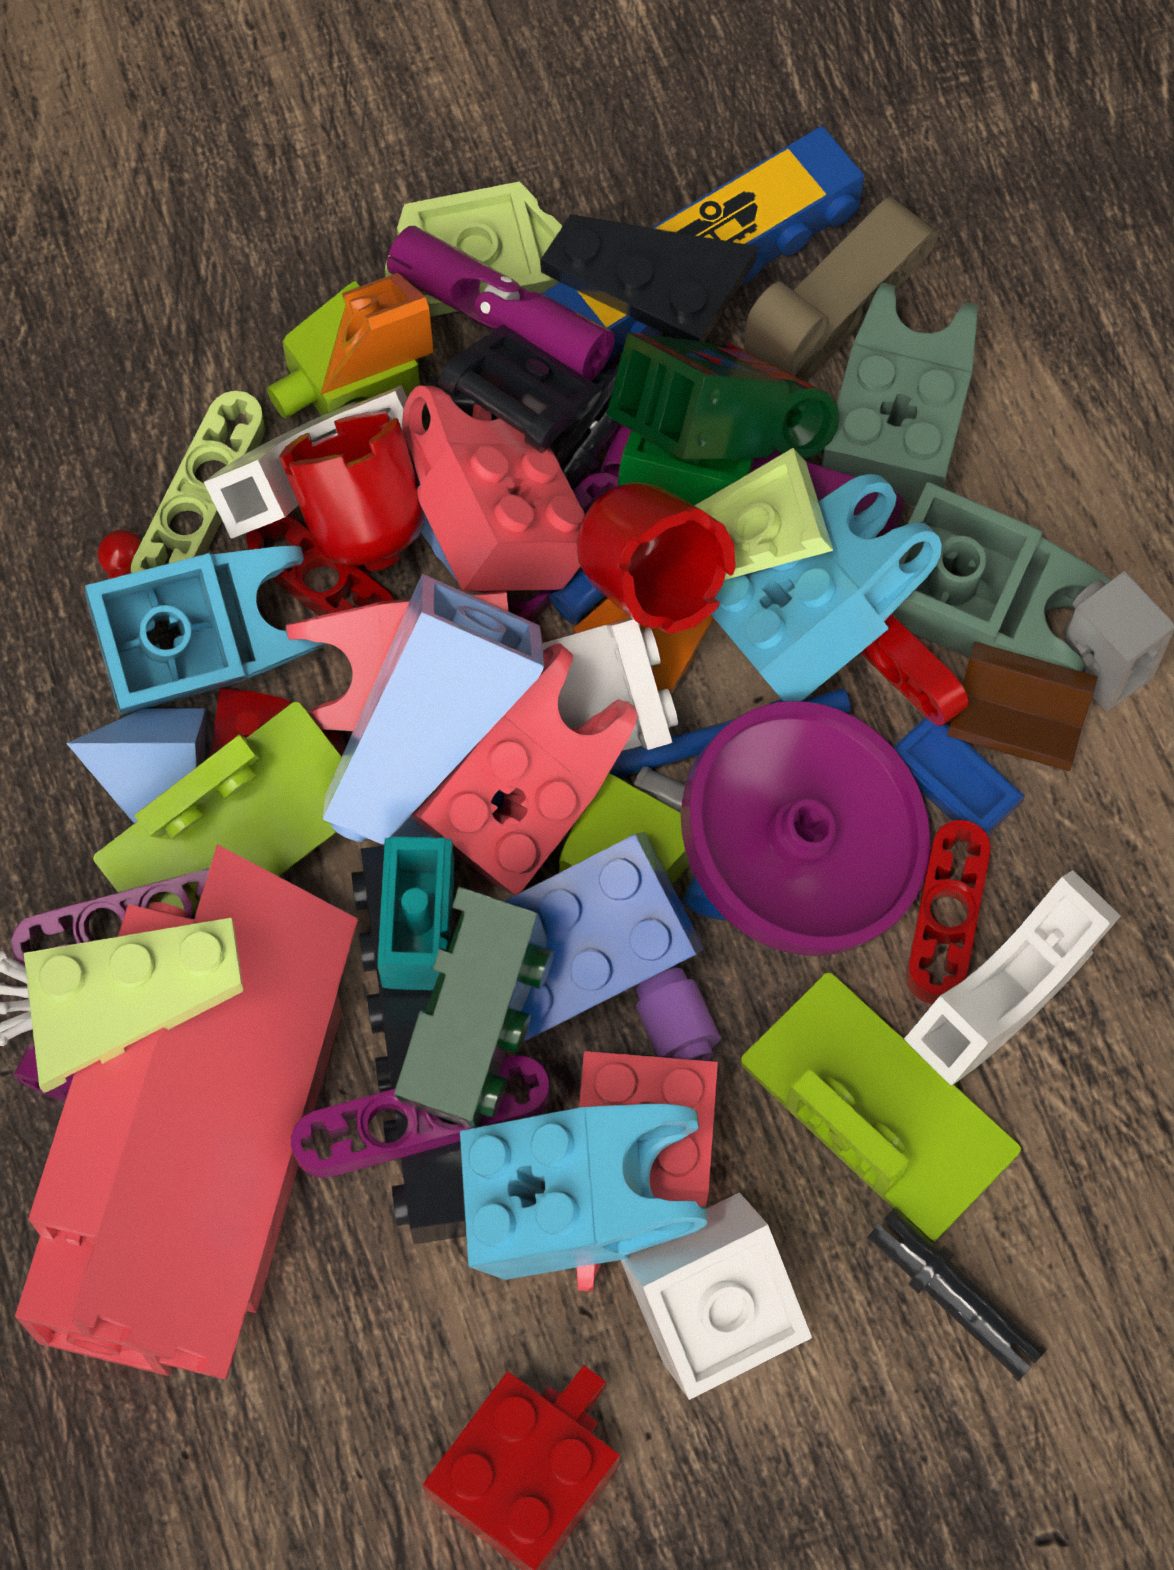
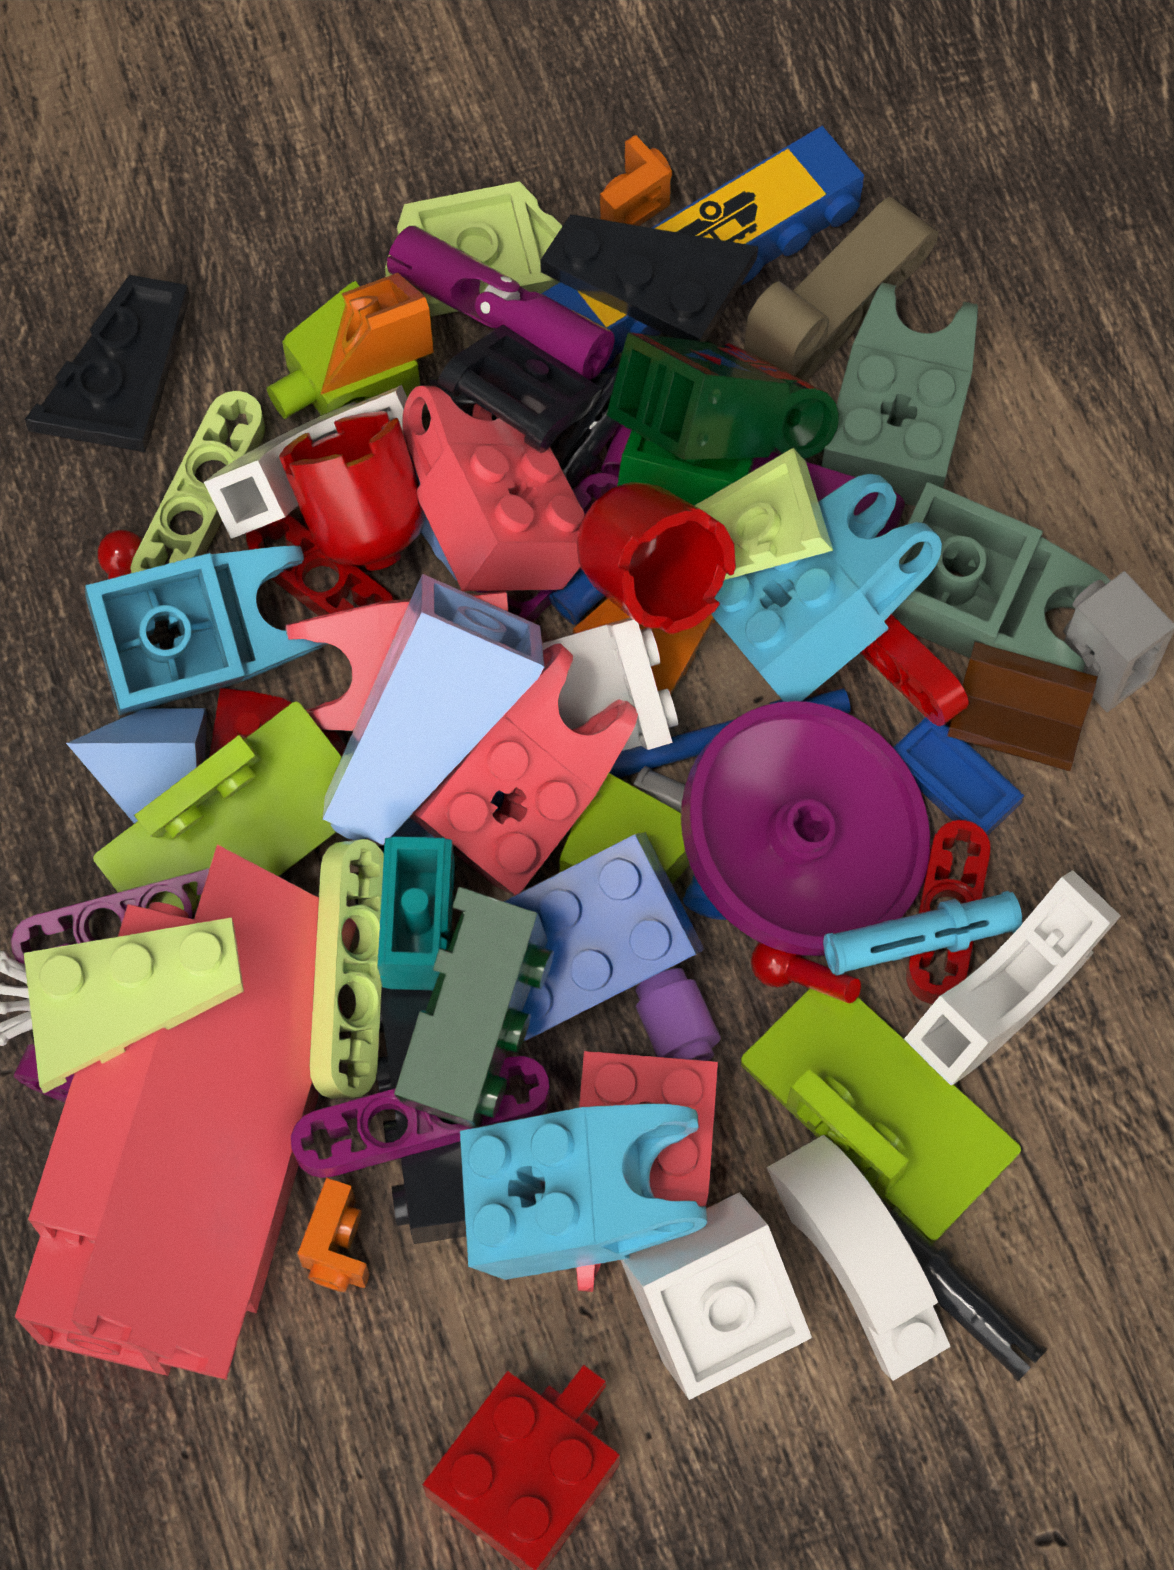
(120, 372): none -> black wing
(331, 1226): none -> orange bracket
(338, 967): none -> yellowish green beam
(641, 190): none -> orange bracket
(781, 968): none -> red bar
(866, 1252): none -> white arch
(949, 926): none -> medium azure pin

